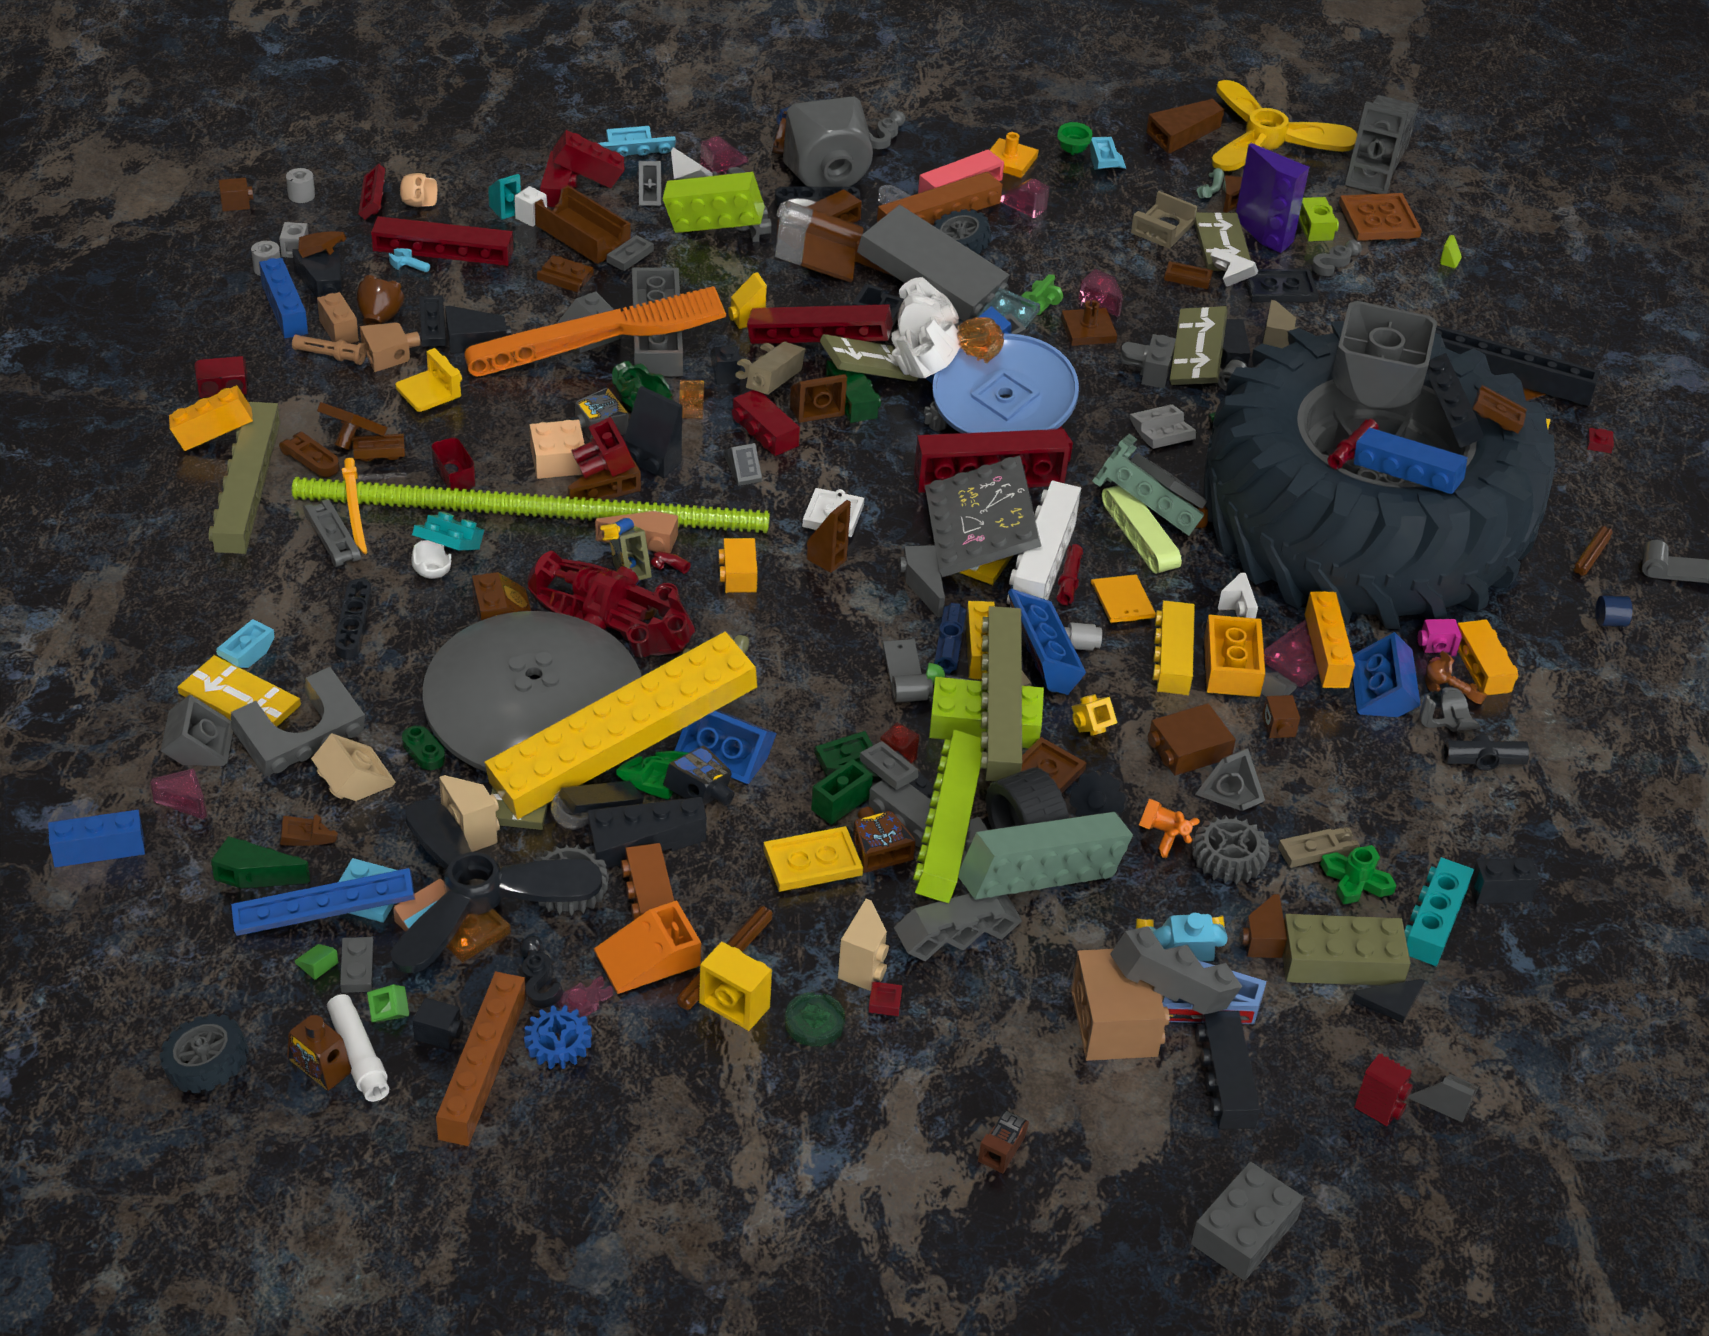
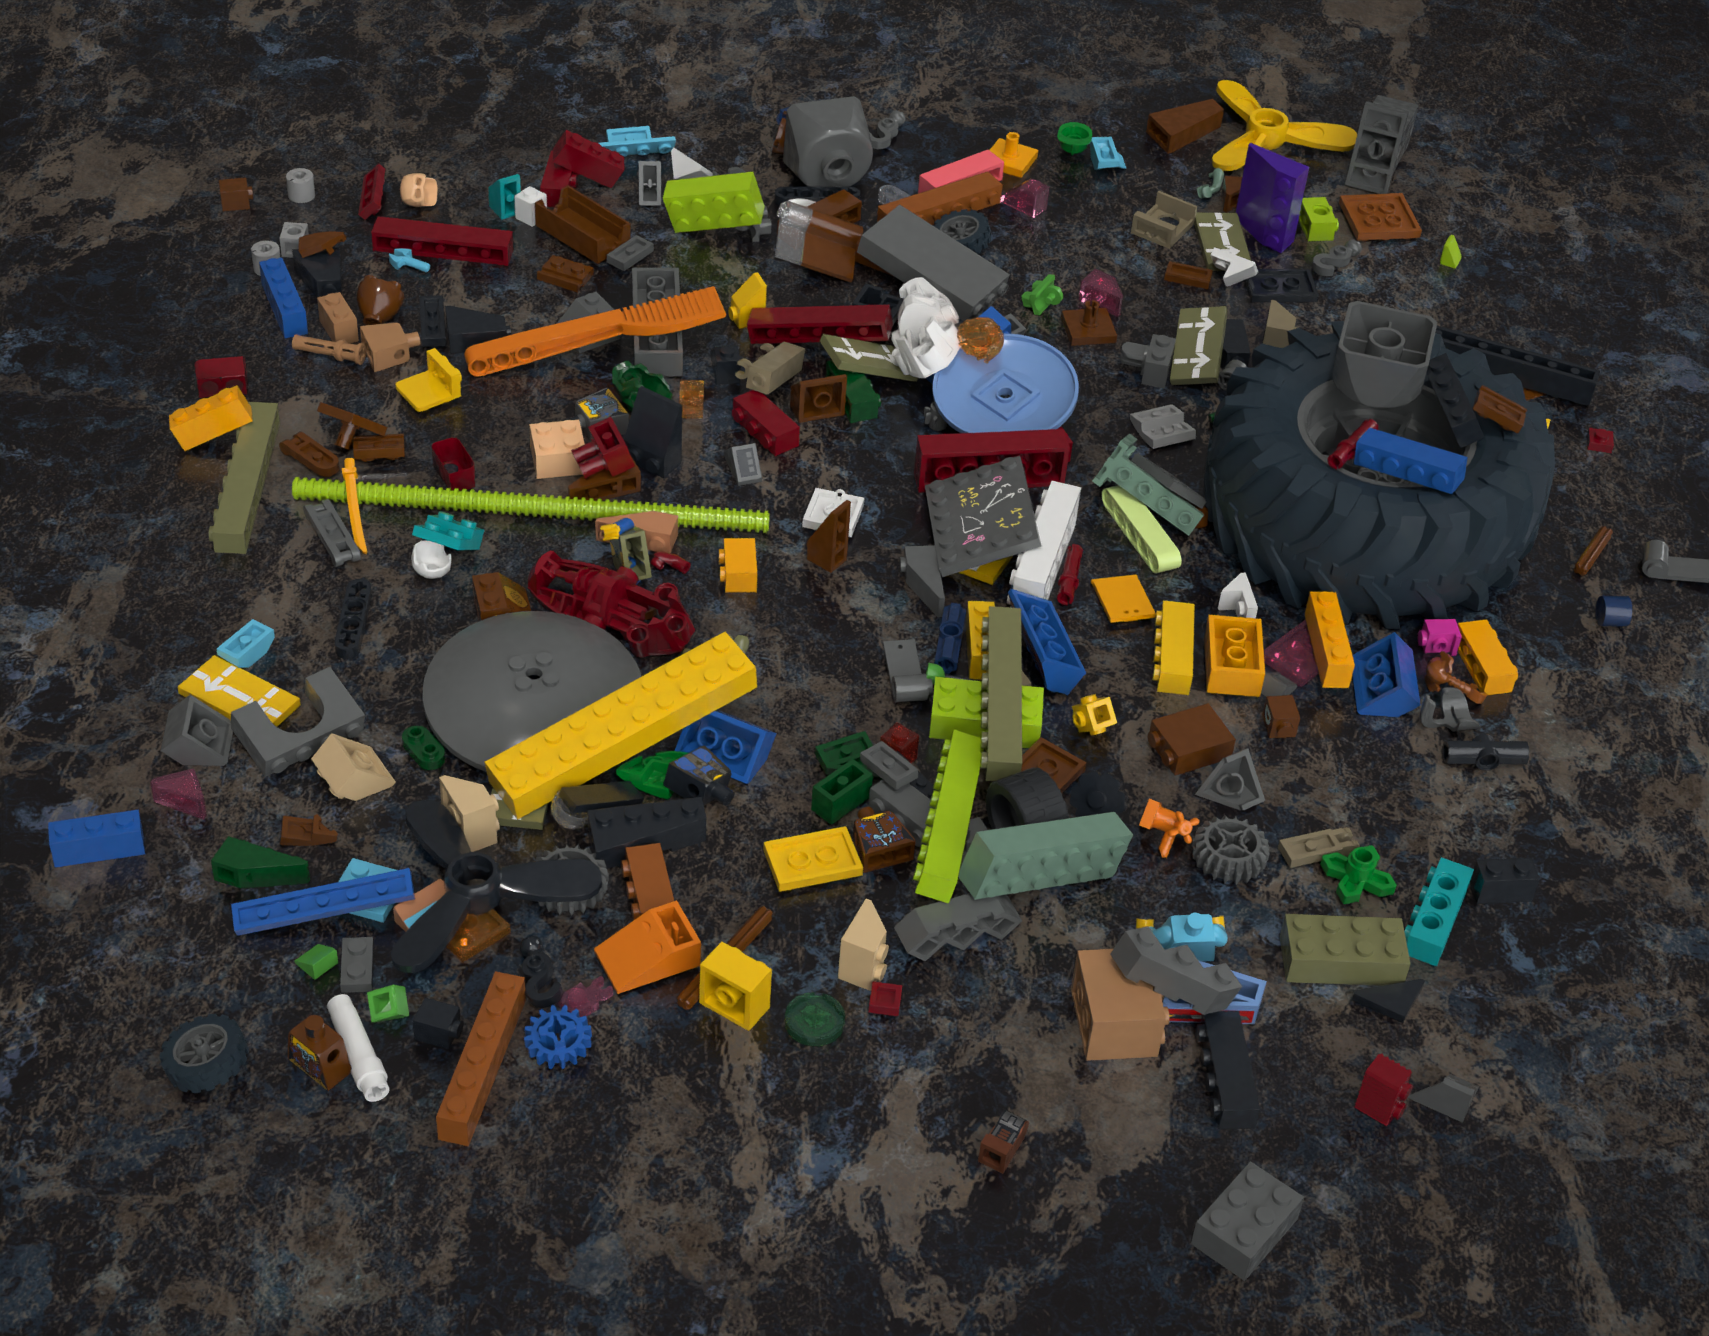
(720, 155): clear pink slope -> none
(1020, 307): clear light blue plate -> none
(1084, 636): light grey brick -> none
(1265, 930): reddish brown slope -> none

